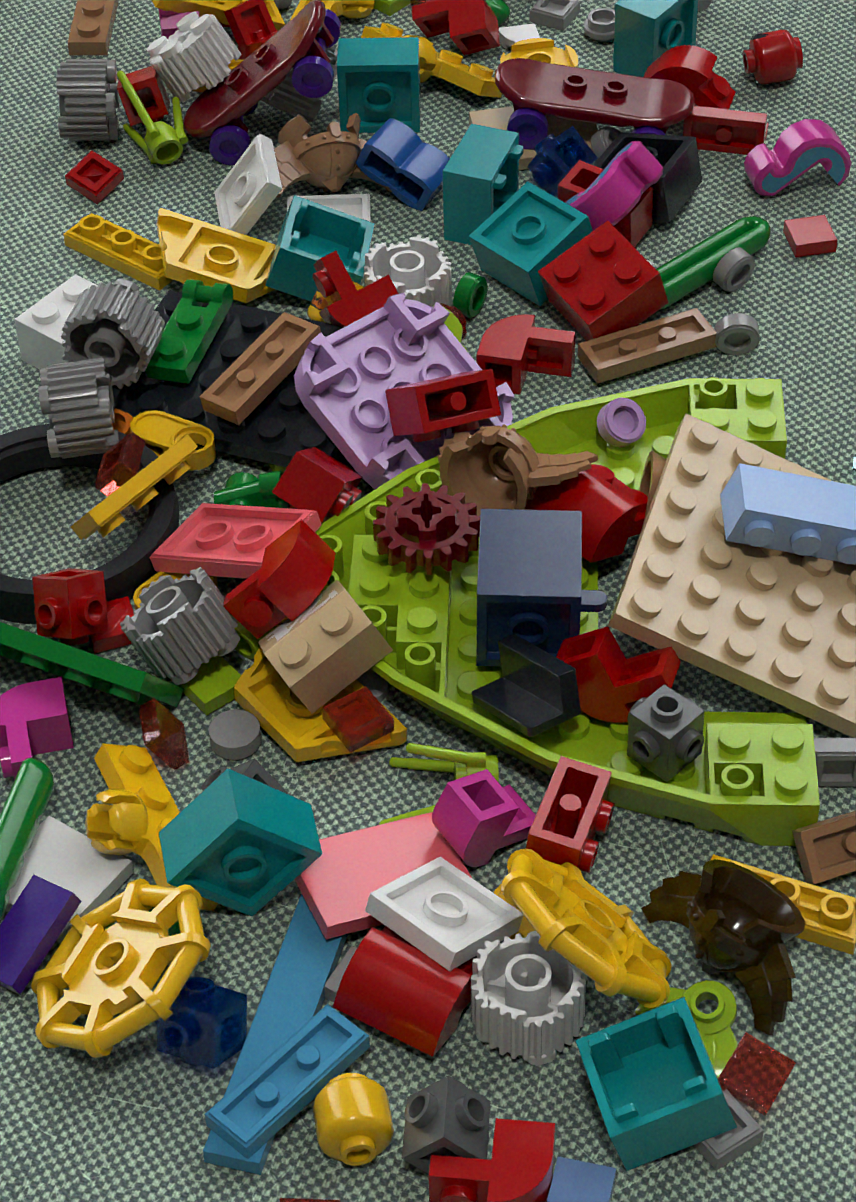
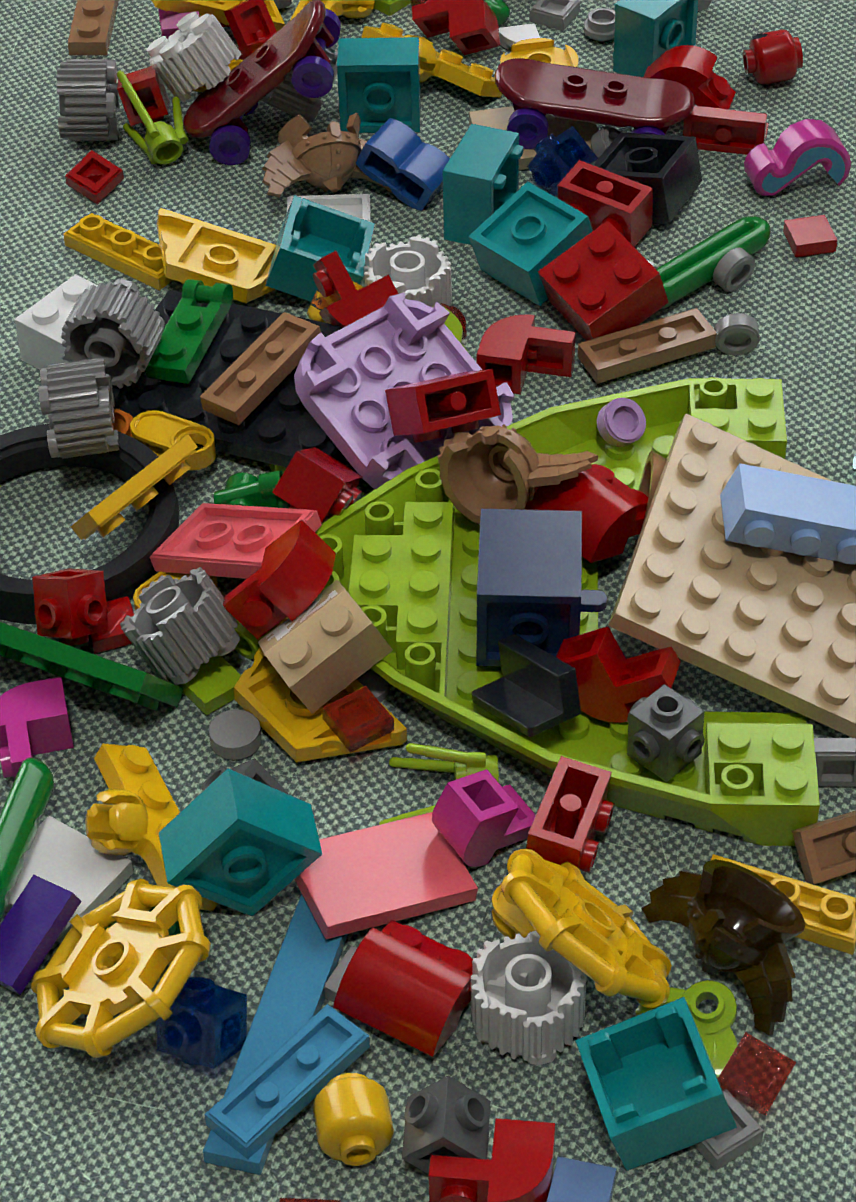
(120, 463): clear red tile -> none
(164, 734): clear red tile -> none
(249, 187): white tile -> none
(426, 529): dark red gear -> none
(443, 912): white tile -> none
(470, 294): green tile -> none
(618, 185): dark pink animal -> none

